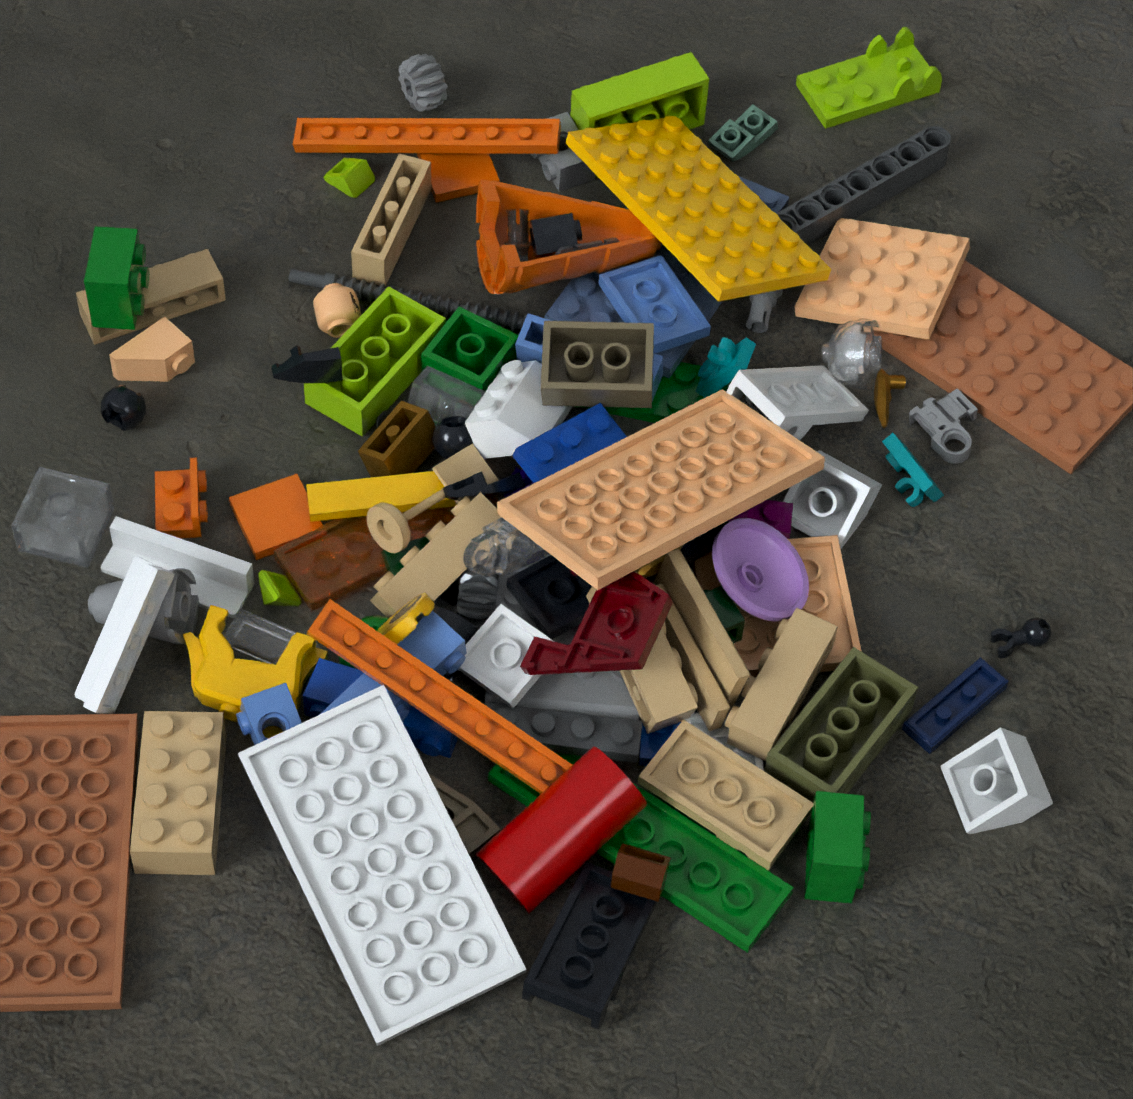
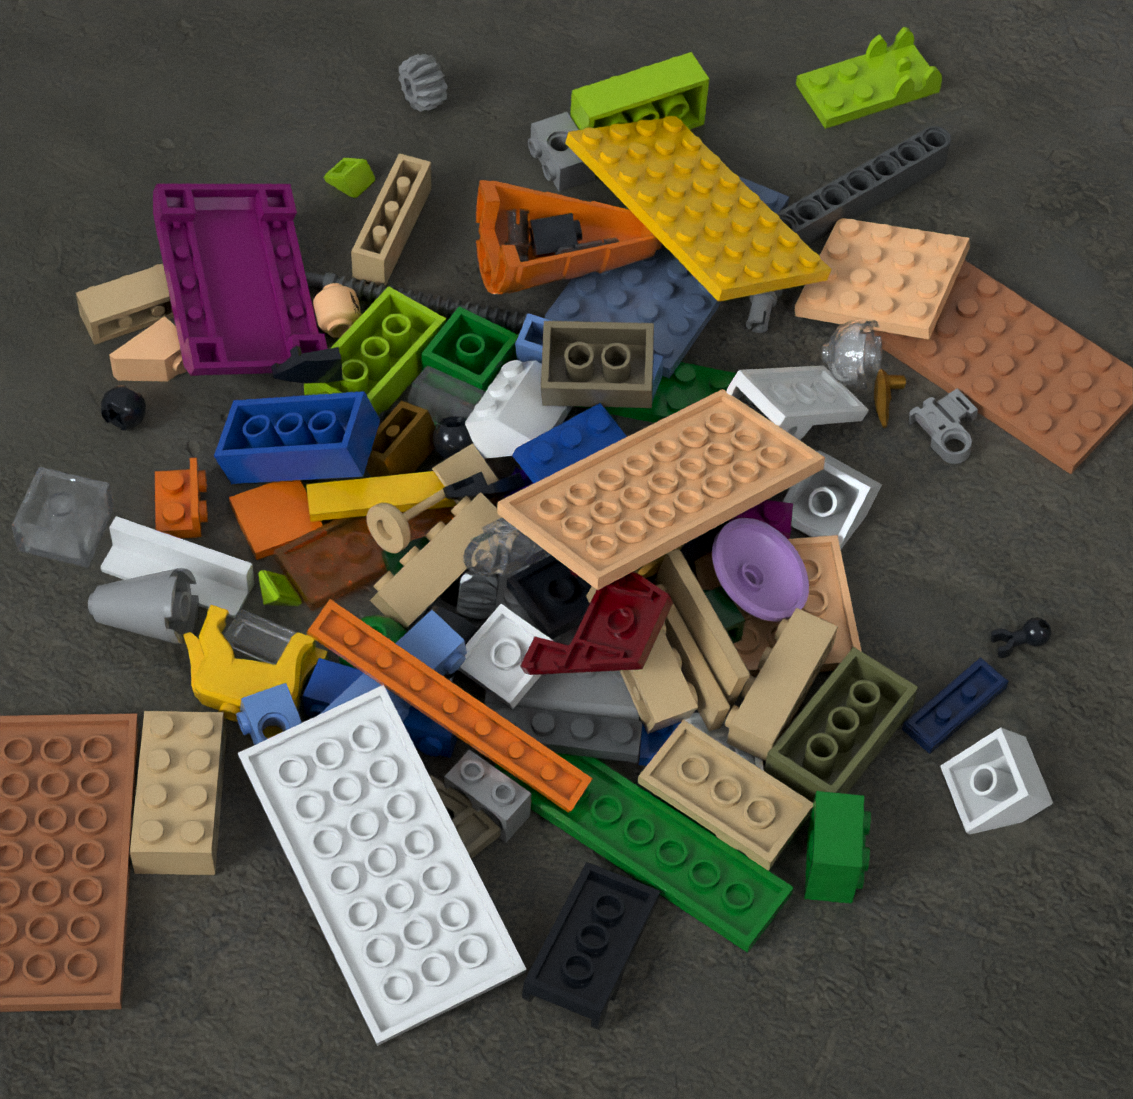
(116, 278): green brick -> none
(123, 636): white panel -> none
(234, 276): none -> magenta slope
(297, 438): none -> blue brick
(405, 619): yellow tile -> none
(427, 135): orange plate -> none
(458, 173): orange tile -> none
(492, 792): none -> light grey brick
(562, 828): red brick -> none
(640, 872): reddish brown piece -> none
(655, 295): medium blue plate -> none
(723, 364): teal plate -> none
(744, 135): sand green slope -> none
(902, 458): teal plate -> none

